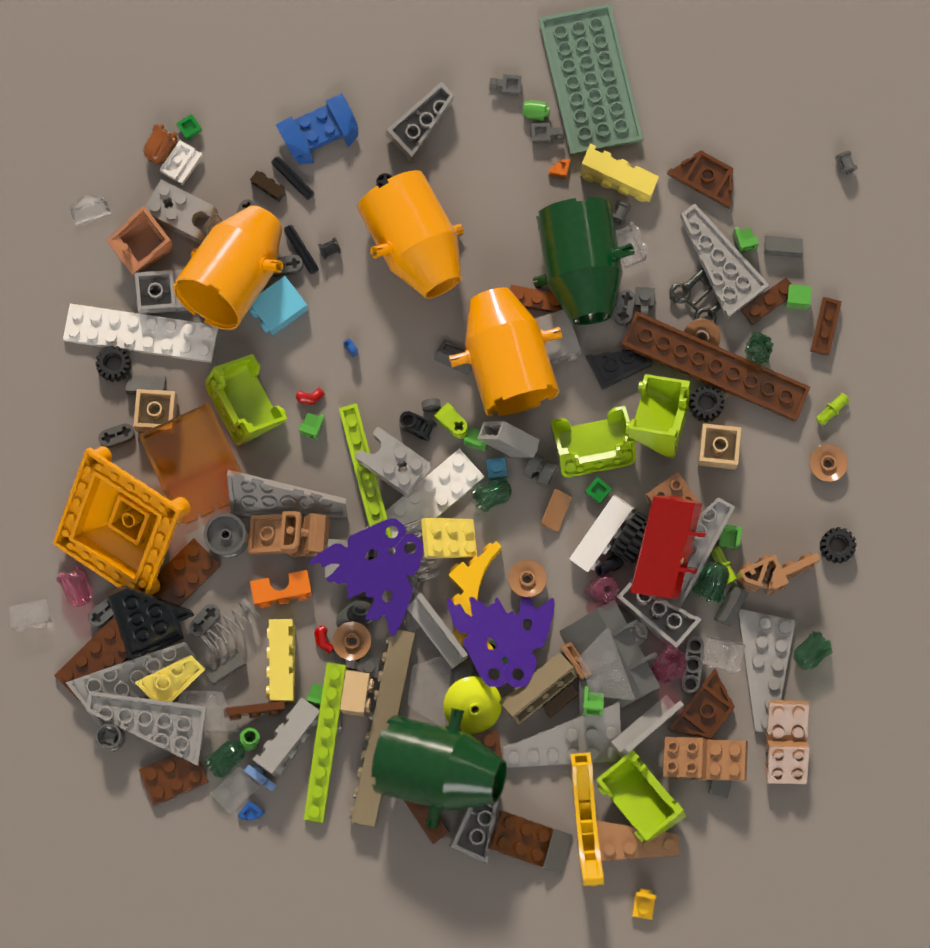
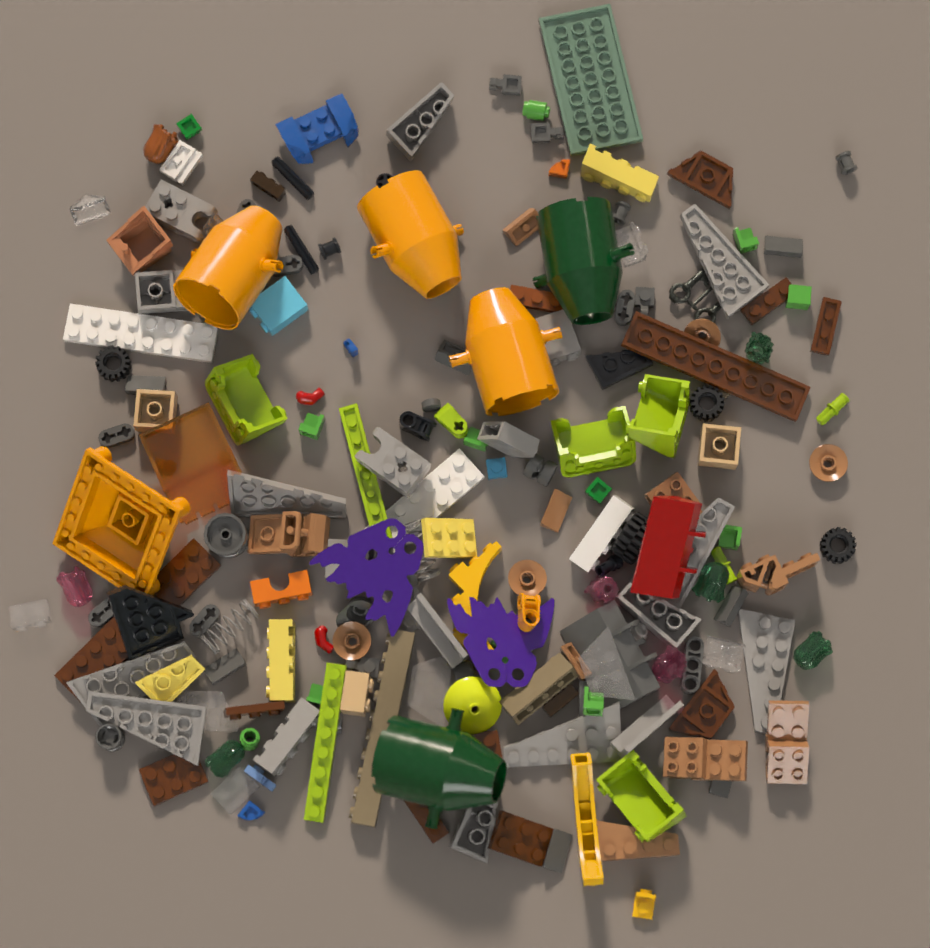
(492, 493): clear green piece -> none
(522, 227): none -> medium nougat slope
(529, 608): none -> light orange piece

